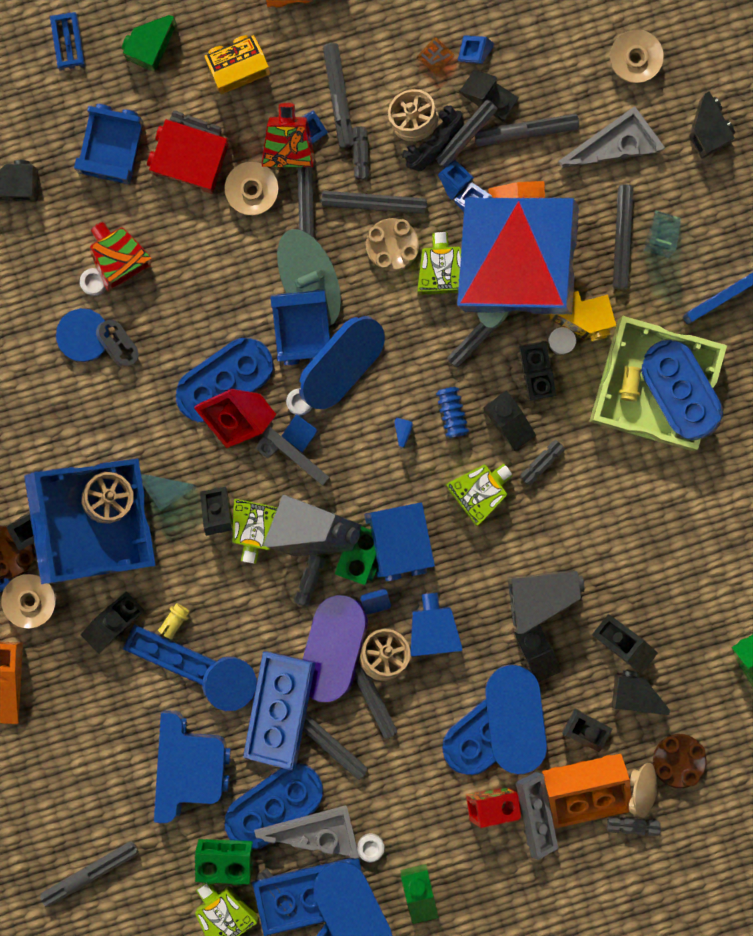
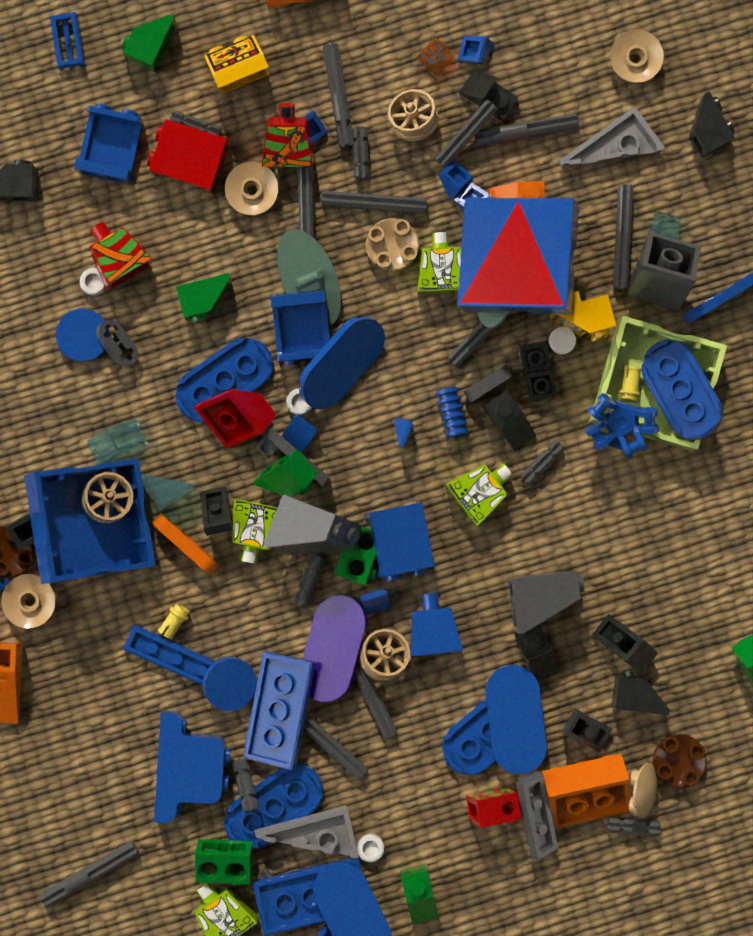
(112, 622): pearl dark grey slope -> none
(116, 441): none -> clear light blue slope
(185, 544): none -> orange beam
(202, 297): none -> green slope
(245, 785): none -> dark grey axle
(288, 475): none -> green slope
(422, 156): black piece -> none
(488, 383): none -> dark grey beam
(621, 422): none -> blue piece
(664, 271): none -> dark grey slope

